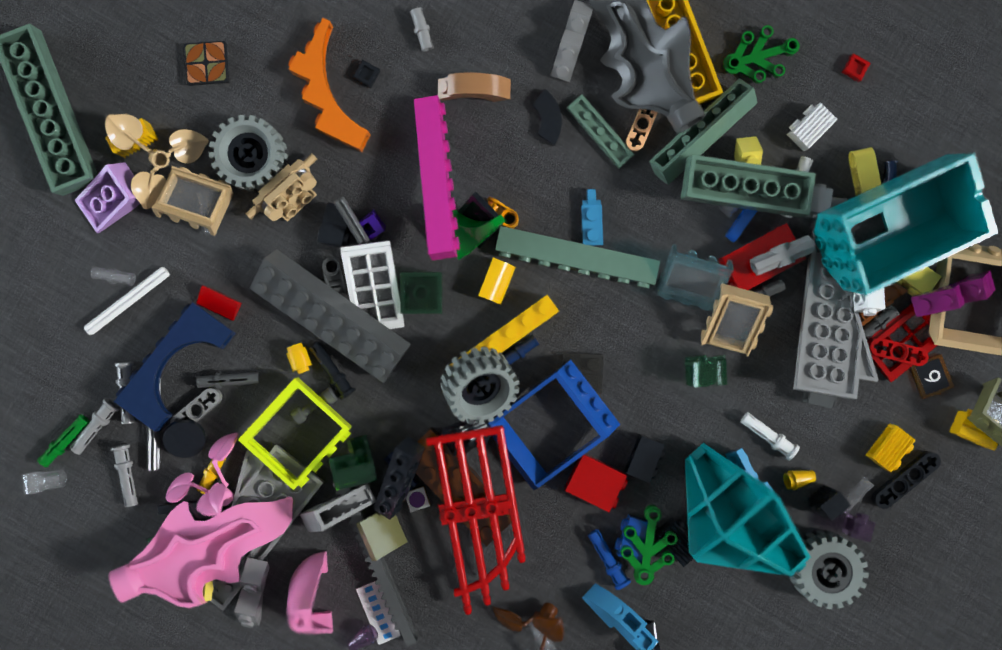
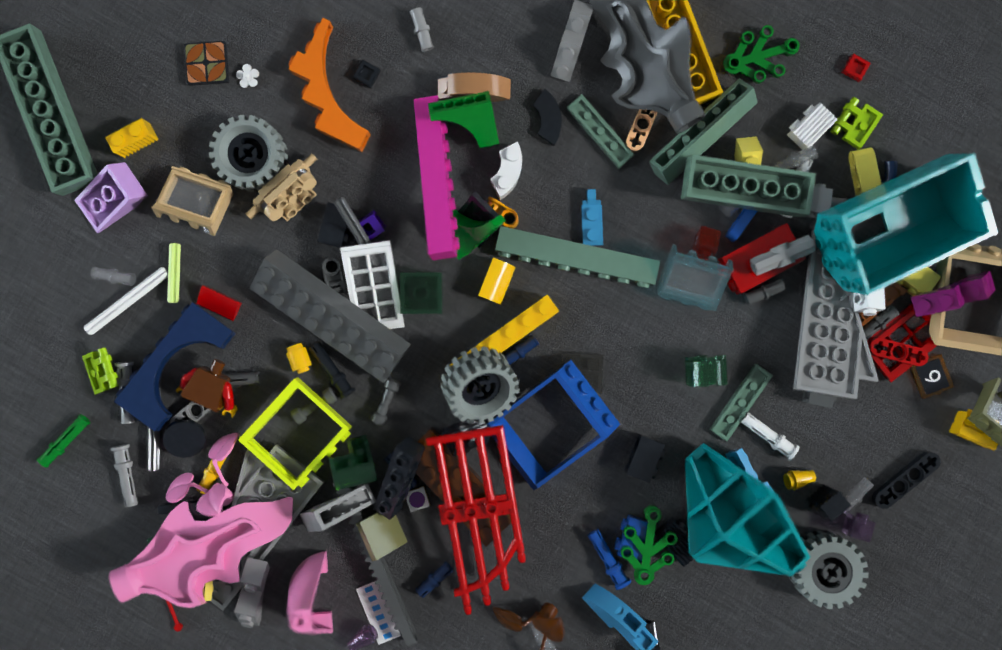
(39, 481): clear piece -> none
(99, 419): light grey pin -> none
(100, 370): none -> lime plate
(174, 273): none -> yellowish green axle
(178, 626): none -> red hinge
(187, 147): tan plant -> none
(209, 388): none -> reddish brown torso
(247, 76): none -> white plant
(379, 417): none -> dark grey piece
(434, 579): none -> dark blue pin
(471, 112): none -> green arch
(509, 172): none -> white brick
(596, 482): red brick -> none
(706, 242): none -> clear red brick
(737, 319): tan window -> none
(741, 402): none -> sand green tile
(798, 158): none -> clear pin
(862, 125): none -> lime plate
(891, 448): yellow brick -> none

